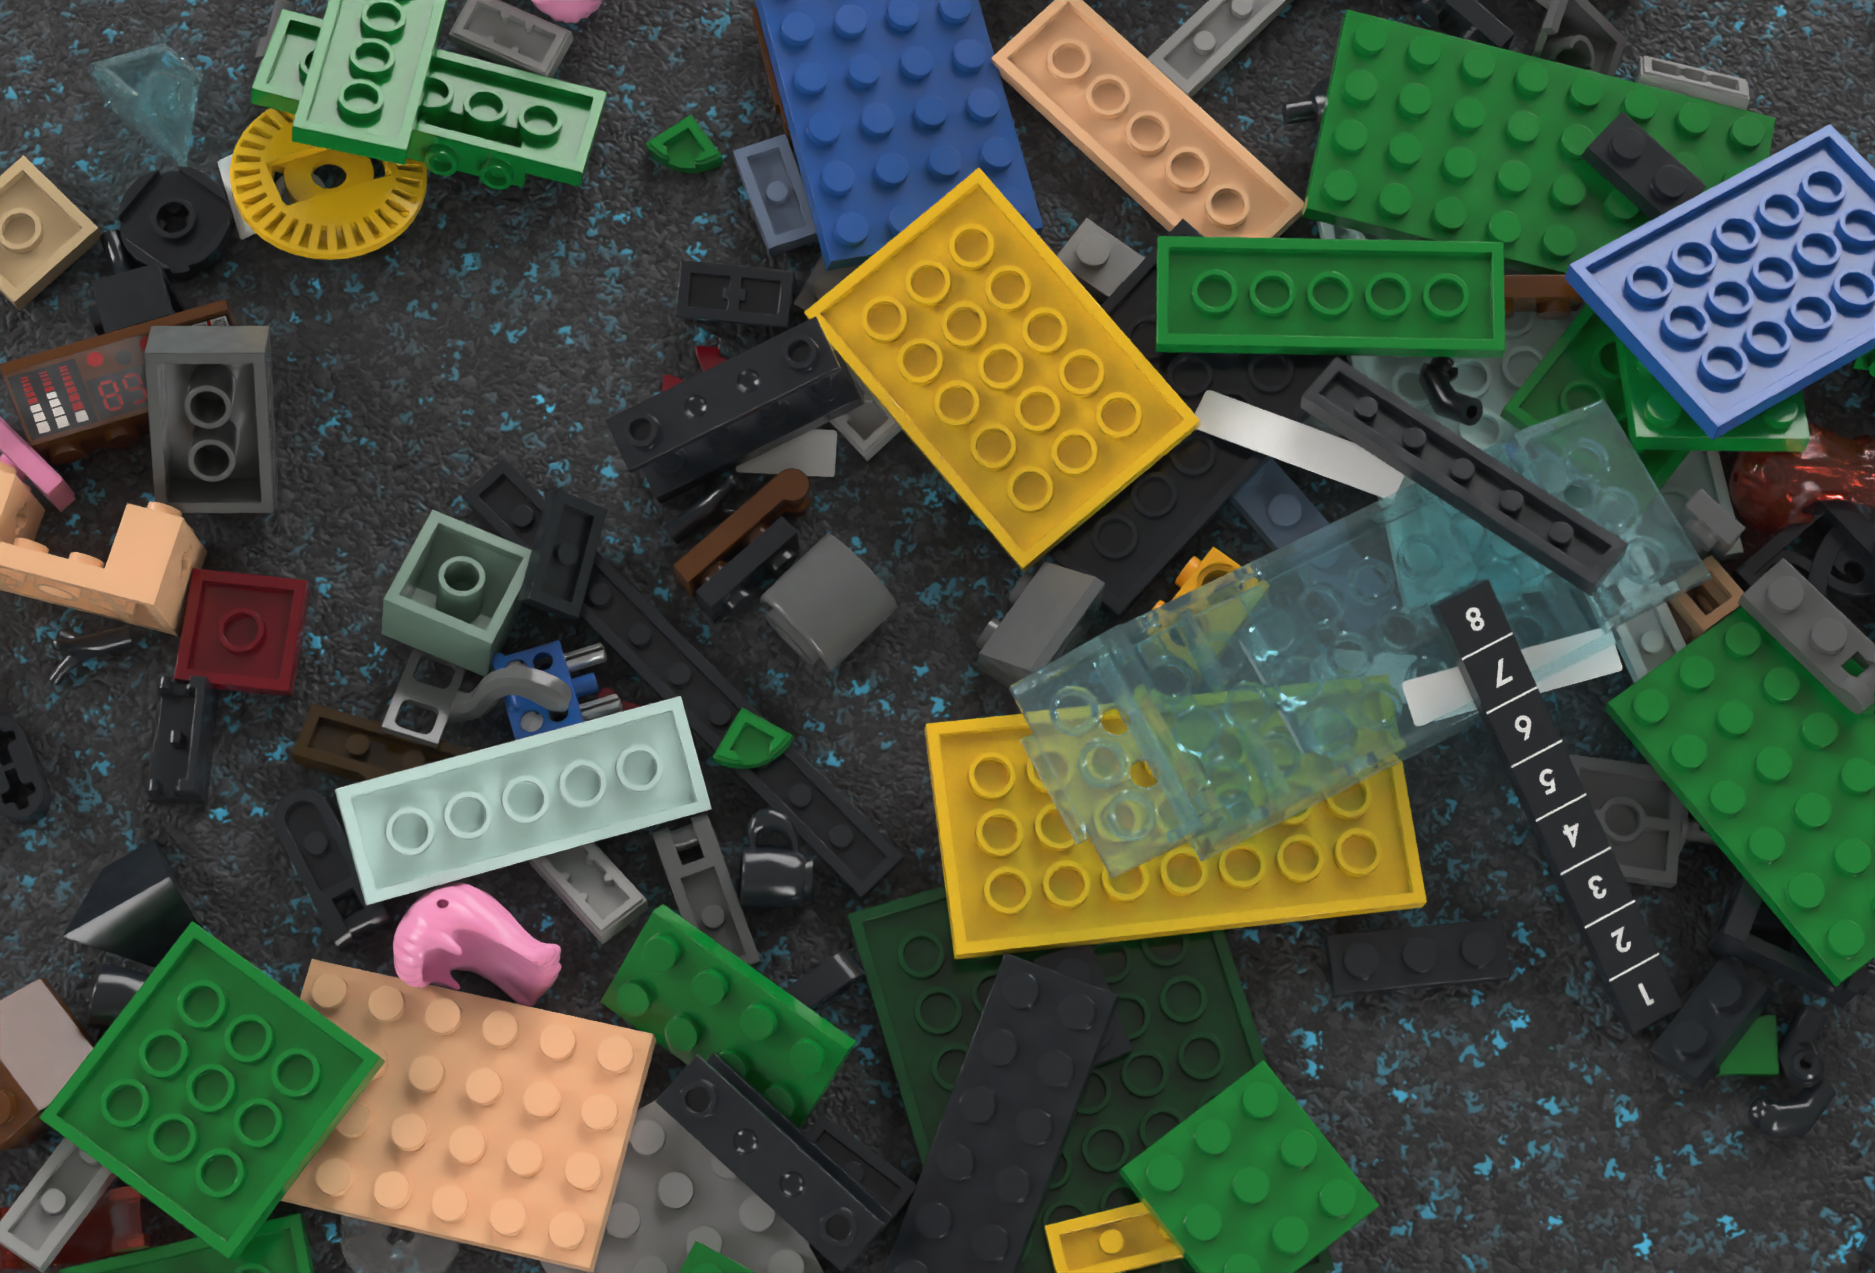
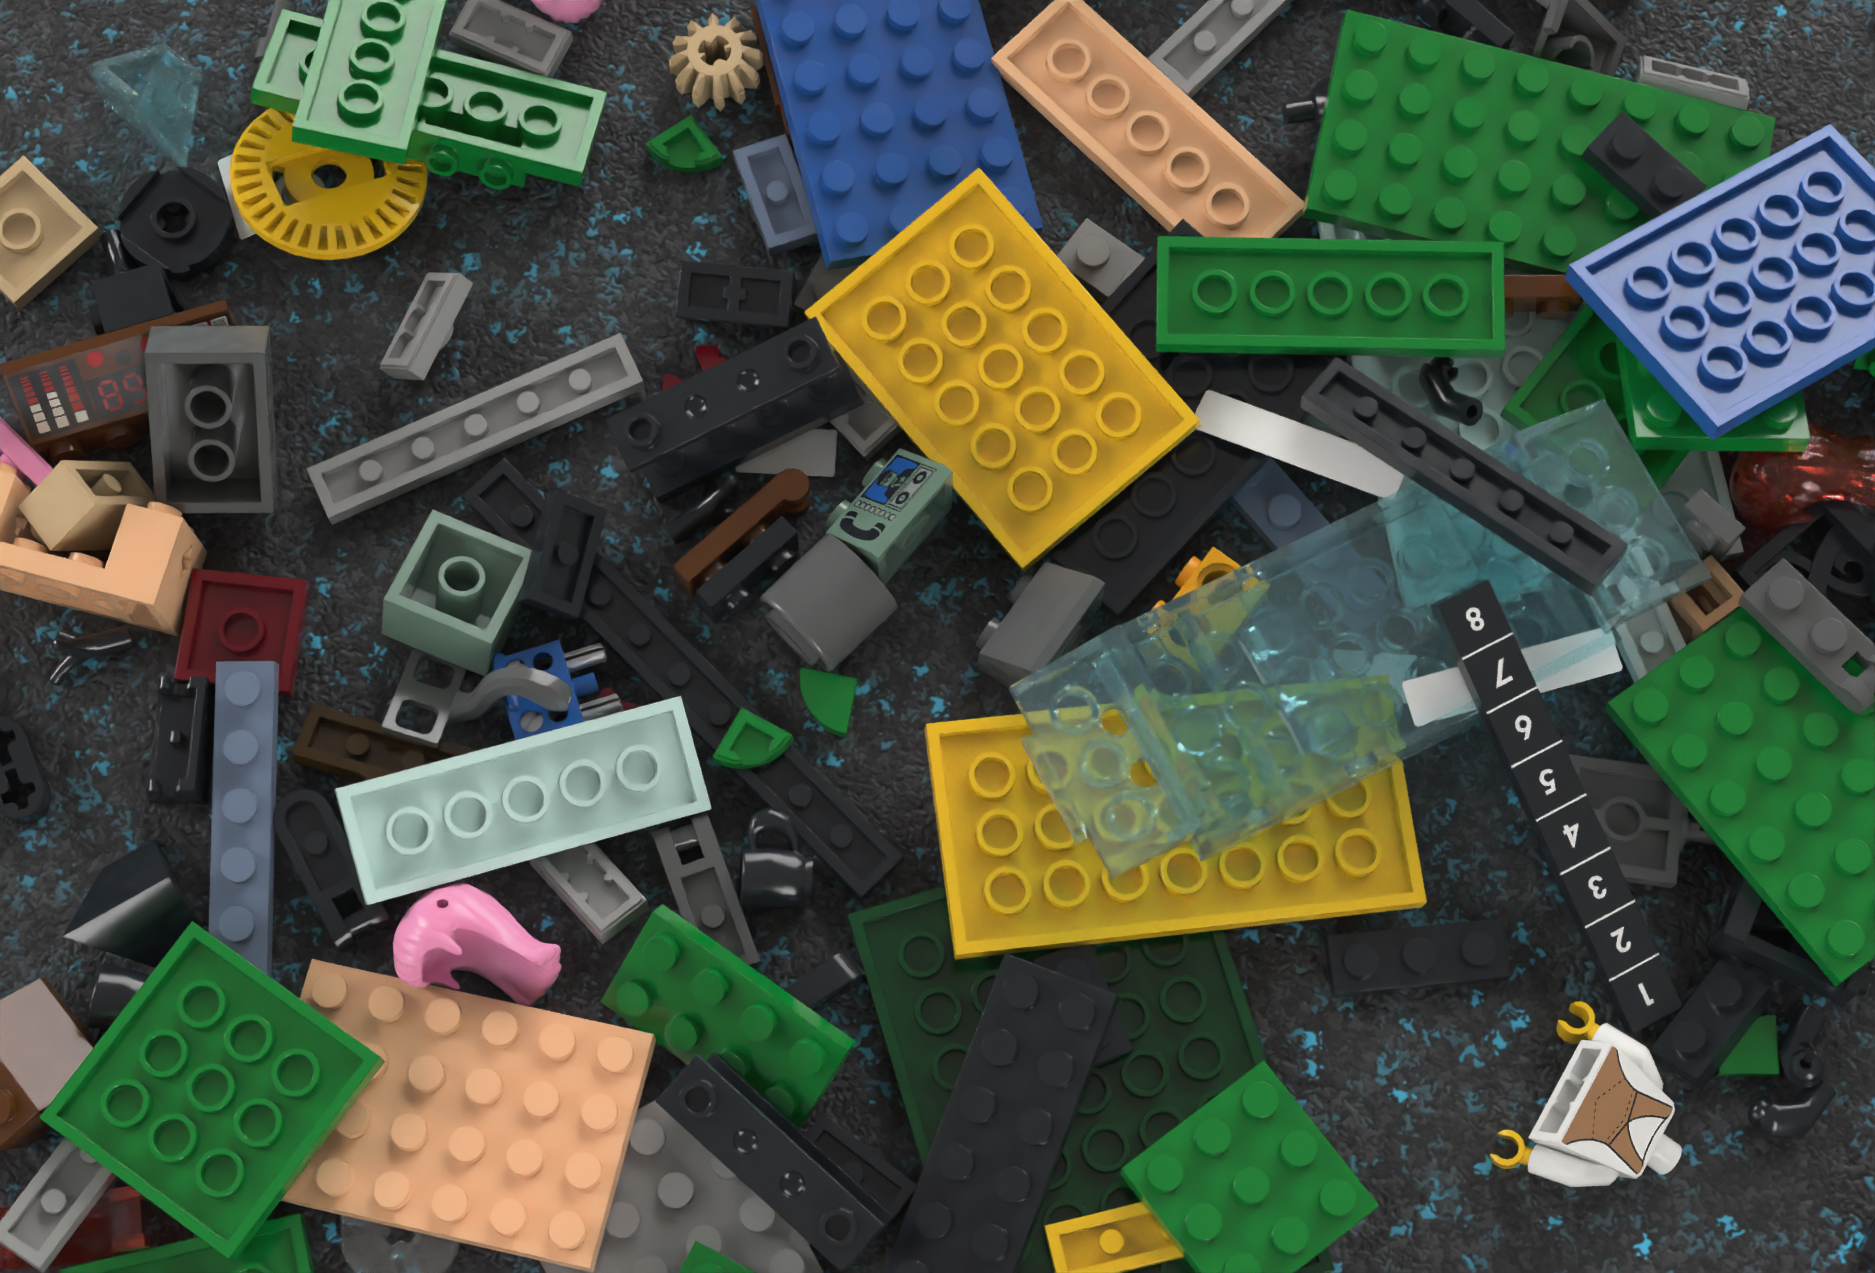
(83, 504): none -> tan brick
(244, 809): none -> sand blue plate
(426, 326): none -> light grey plate
(475, 428): none -> light grey plate
(730, 59): none -> tan gear
(829, 699): none -> green tile
(893, 511): none -> sand green slope
(1602, 1114): none -> white torso

